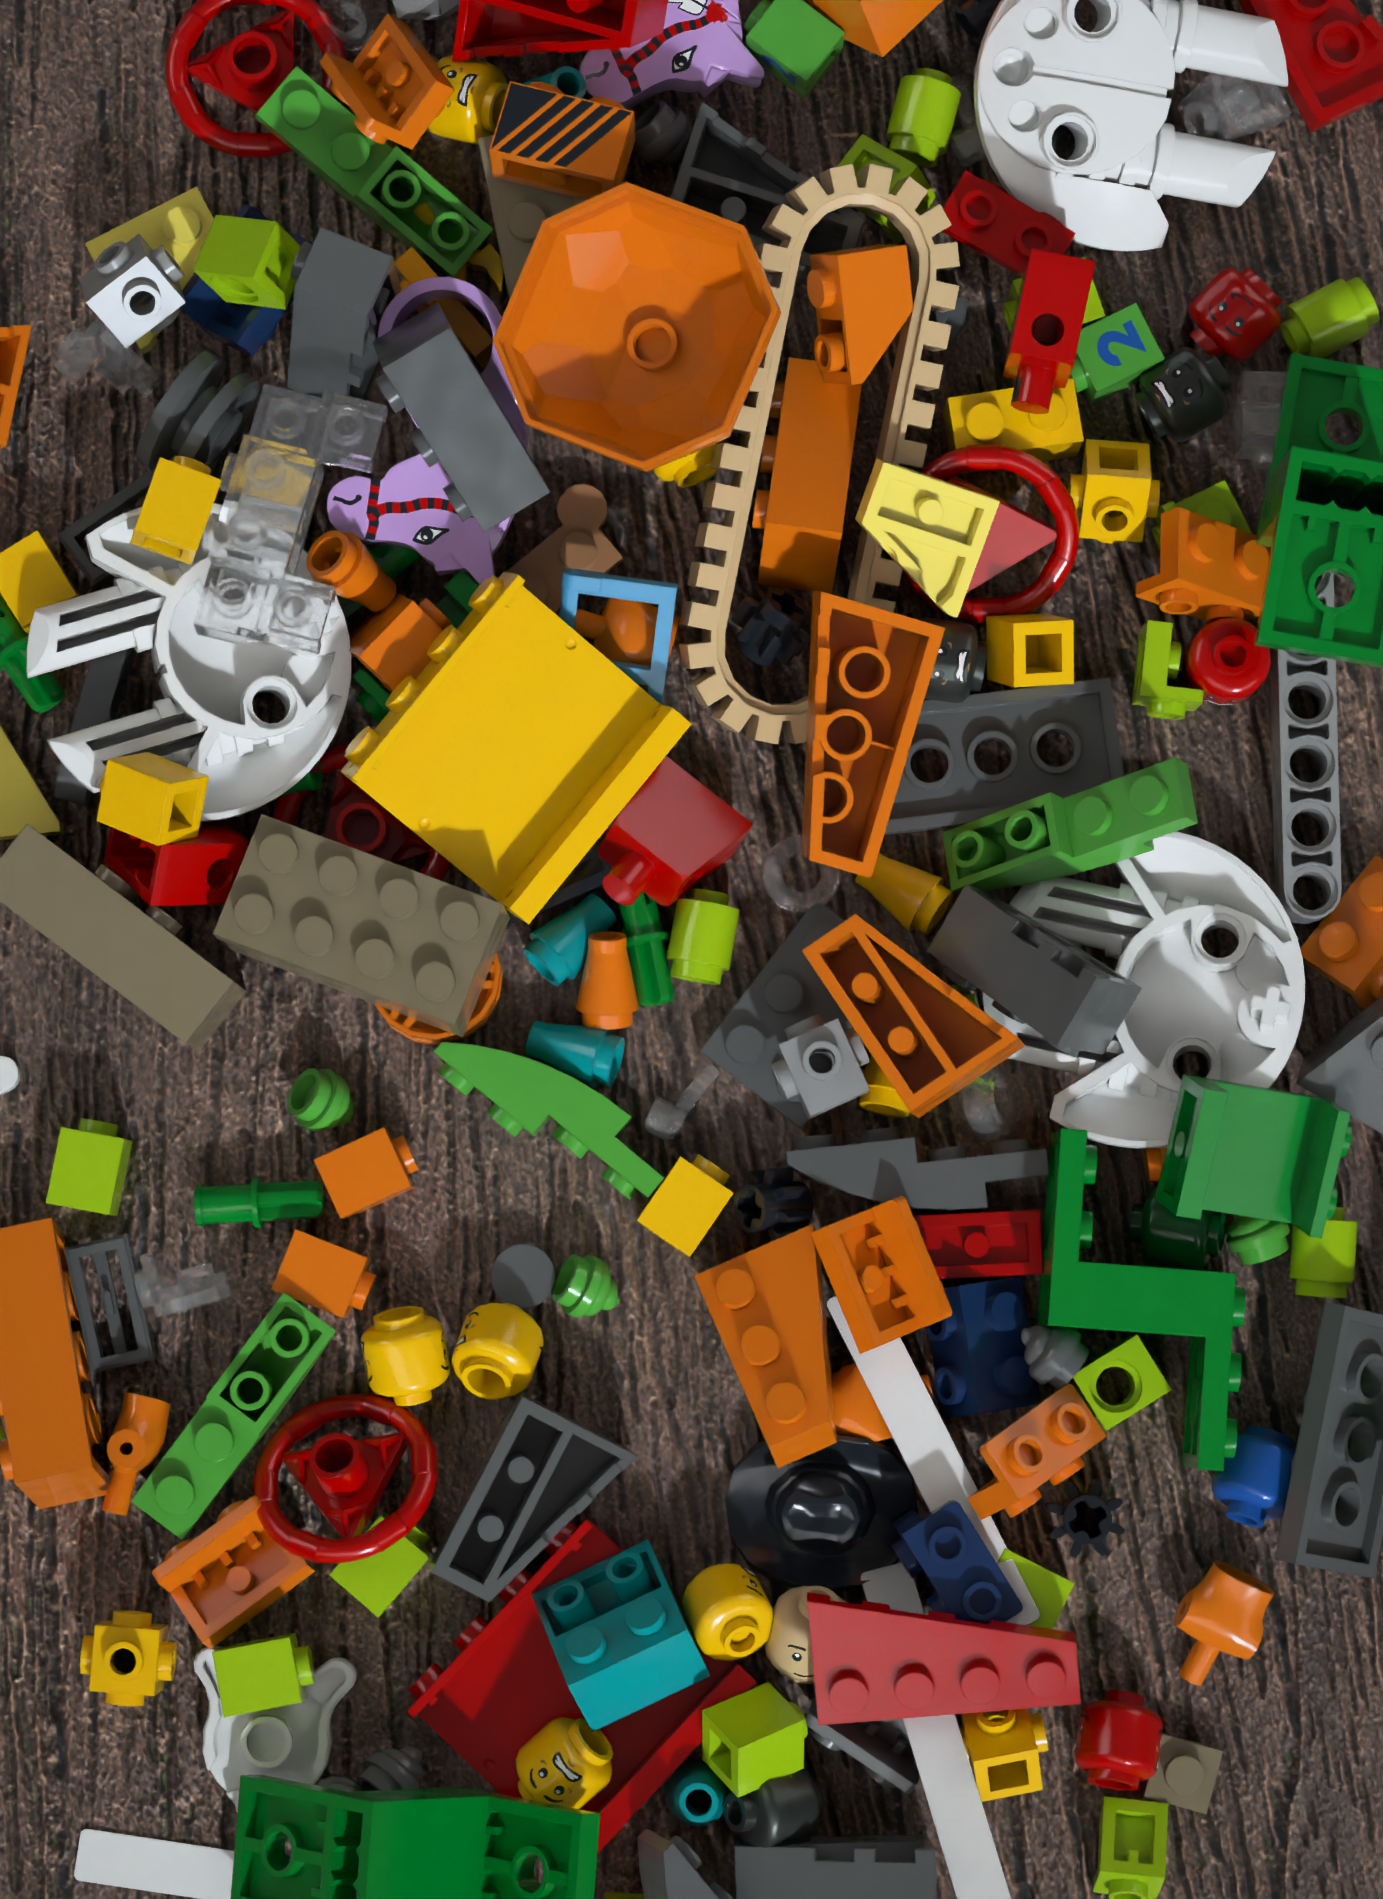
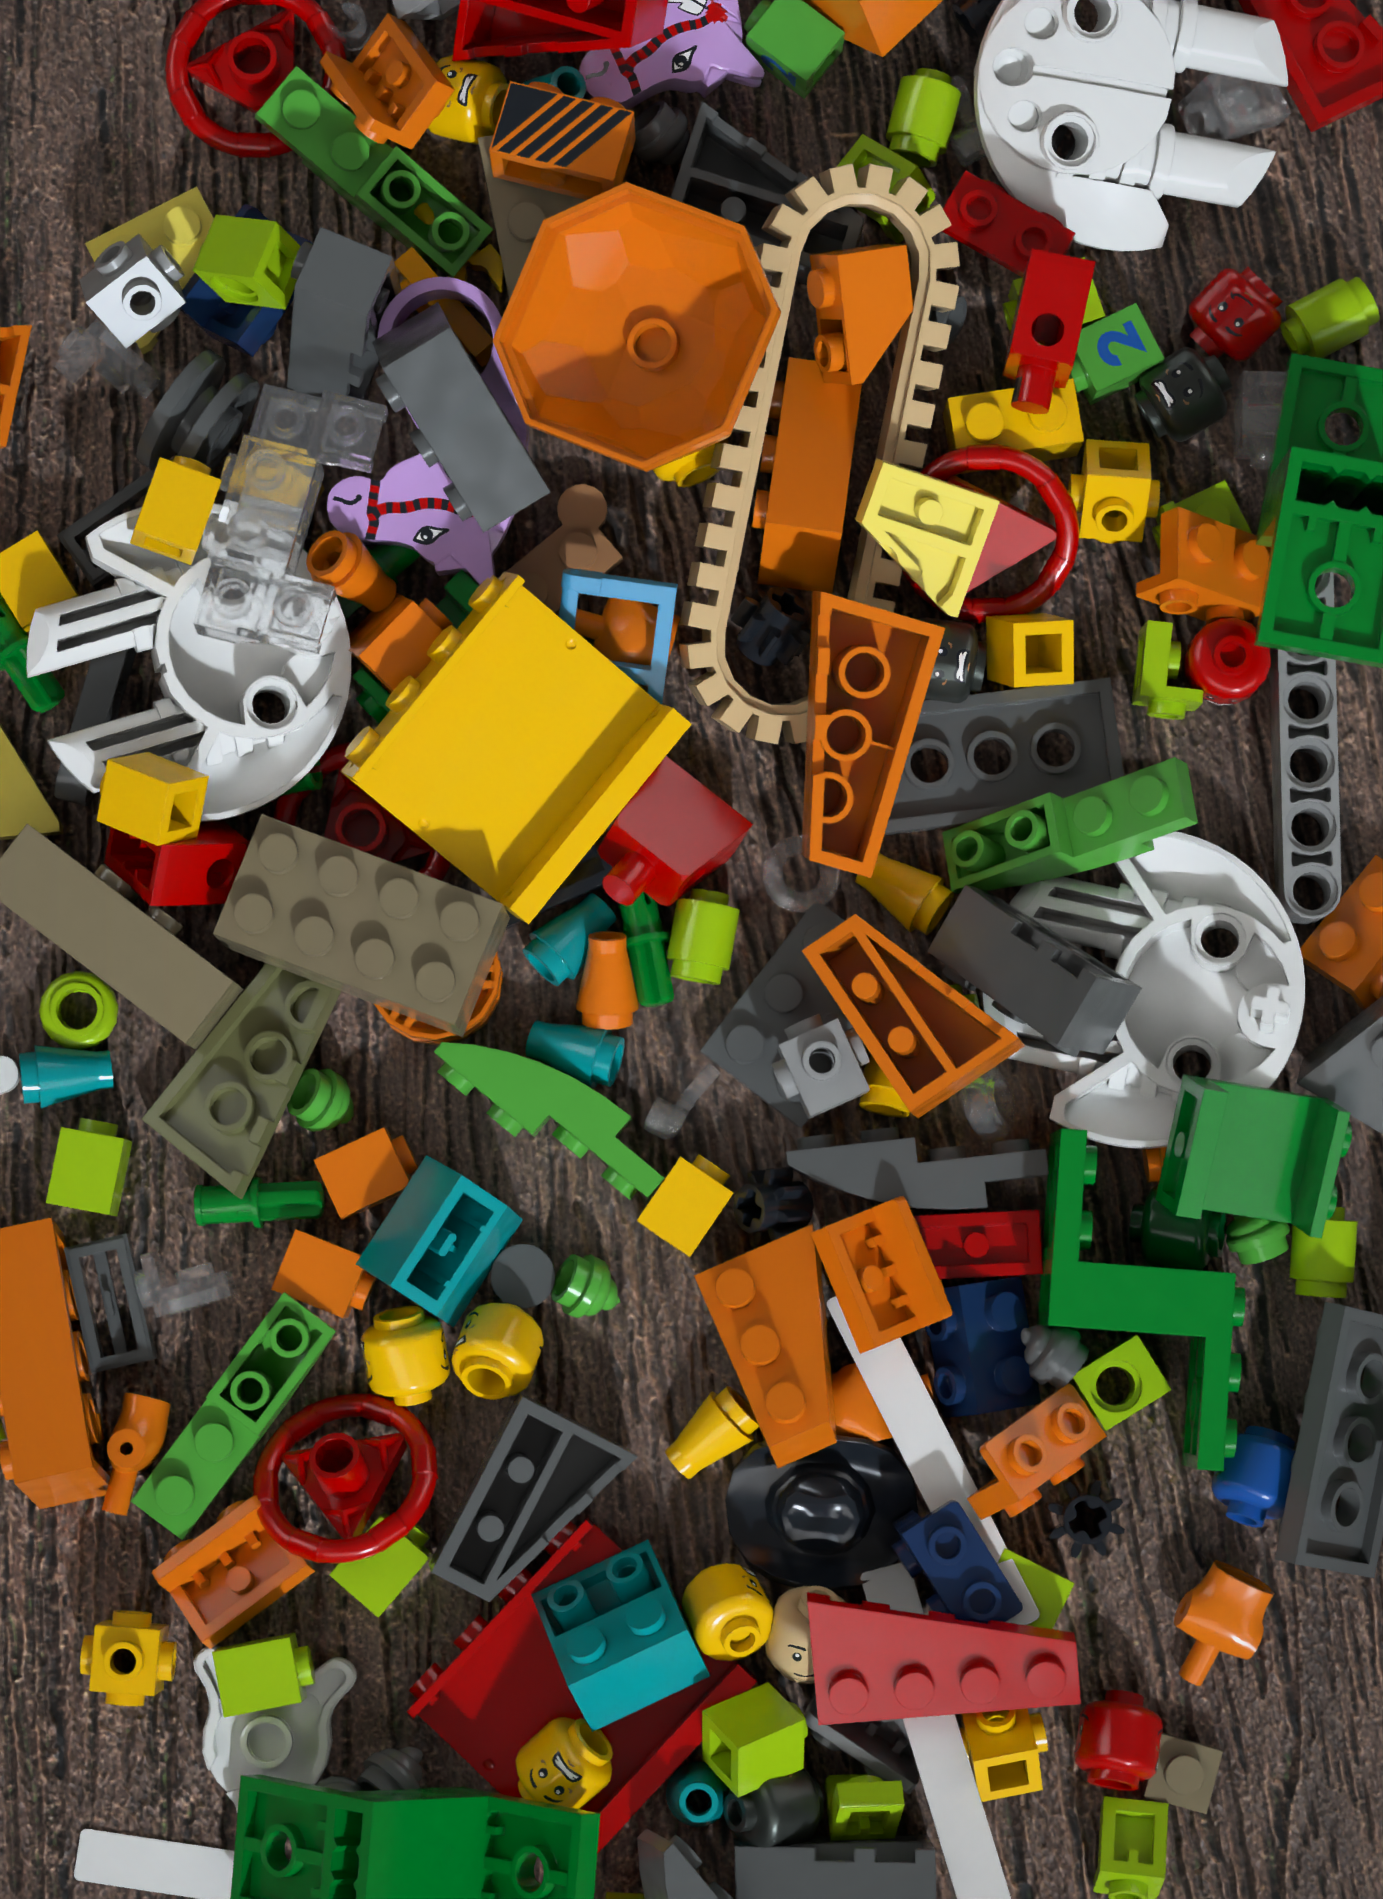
(51, 1010): none -> lime piece
(63, 1074): none -> teal cone
(243, 1076): none -> olive wing
(440, 1240): none -> teal slope
(713, 1432): none -> yellow cone
(863, 1807): none -> lime bracket

